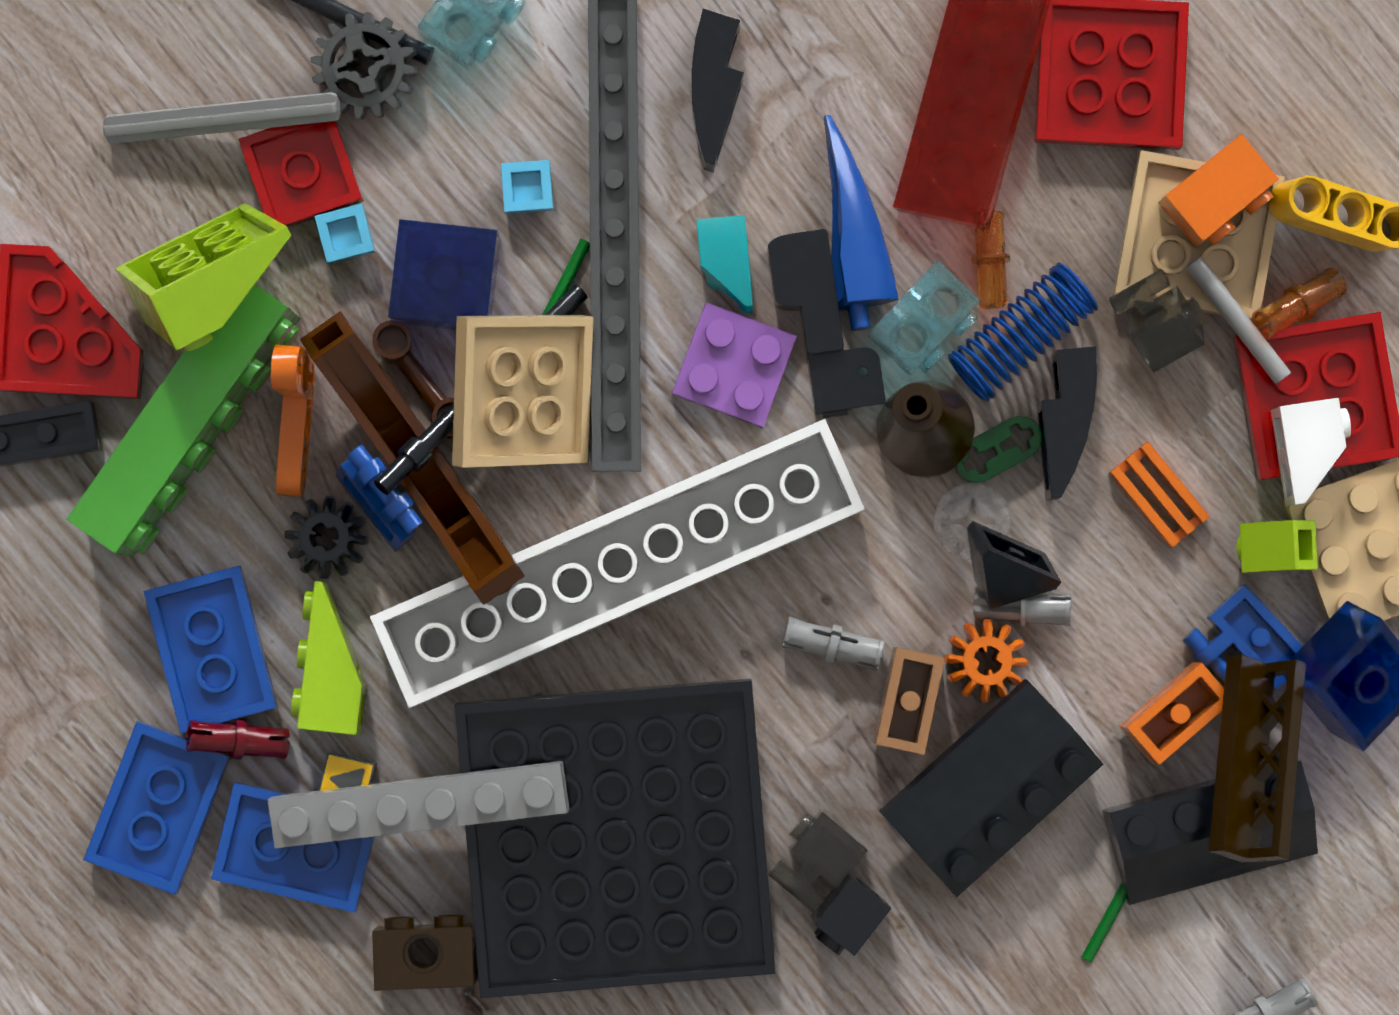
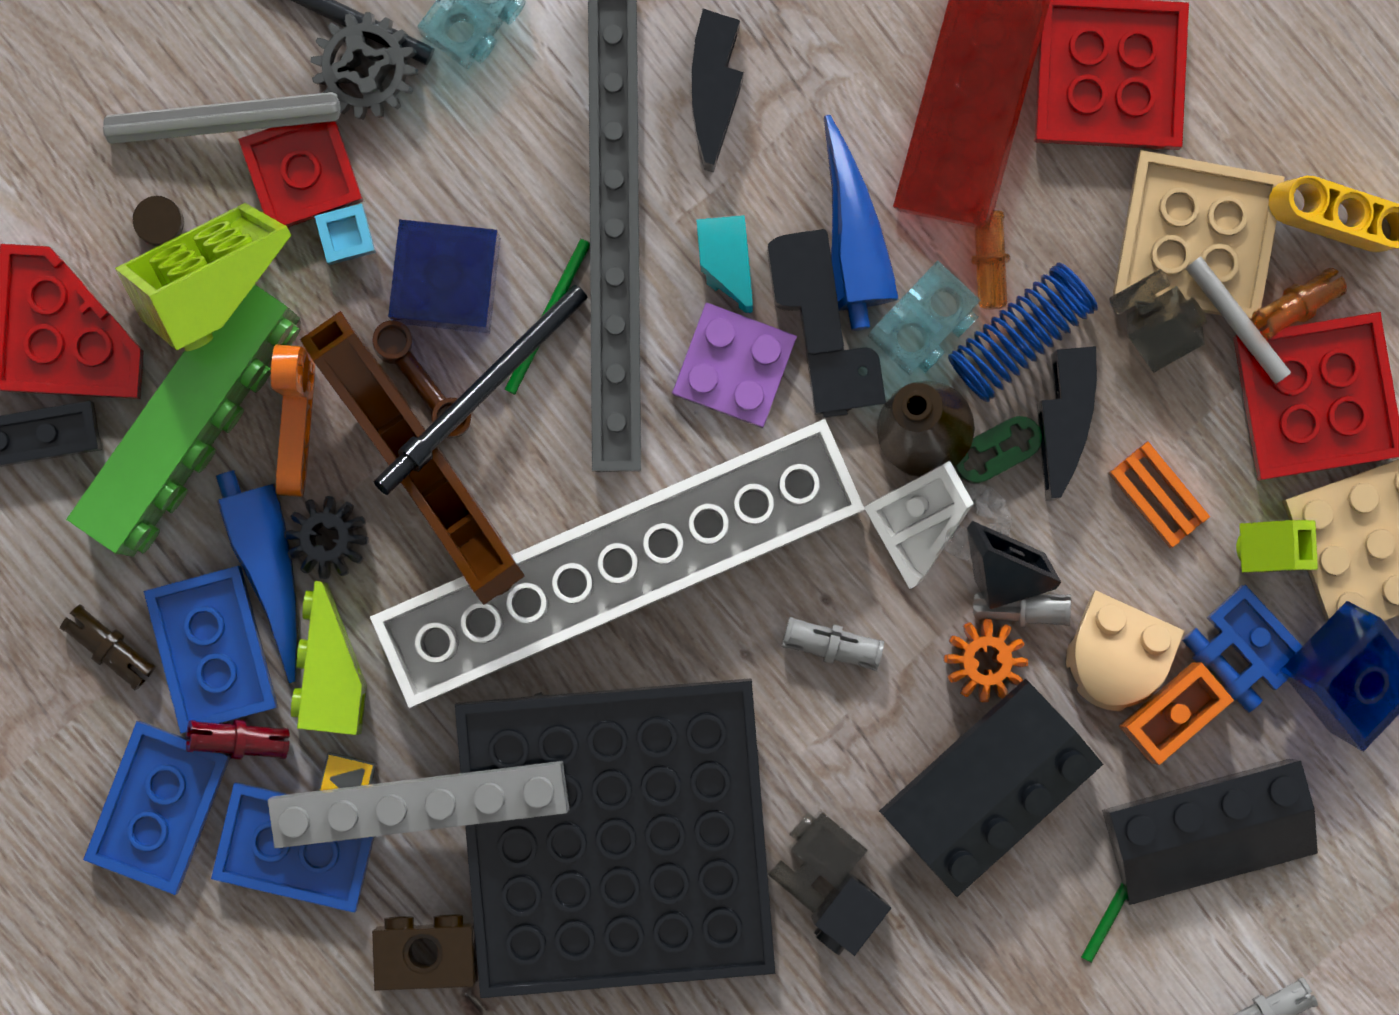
(107, 647): none -> dark brown pin
(158, 220): none -> dark brown tile
(259, 542): none -> blue piece
(389, 513): blue plate -> none
(522, 390): tan plate -> none
(527, 187): medium azure plate -> none
(908, 700): medium nougat brick -> none
(920, 519): none -> white wing
(1120, 653): none -> tan slope
(1218, 191): orange brick -> none
(1248, 761): dark brown fence -> none
(1308, 444): white slope -> none

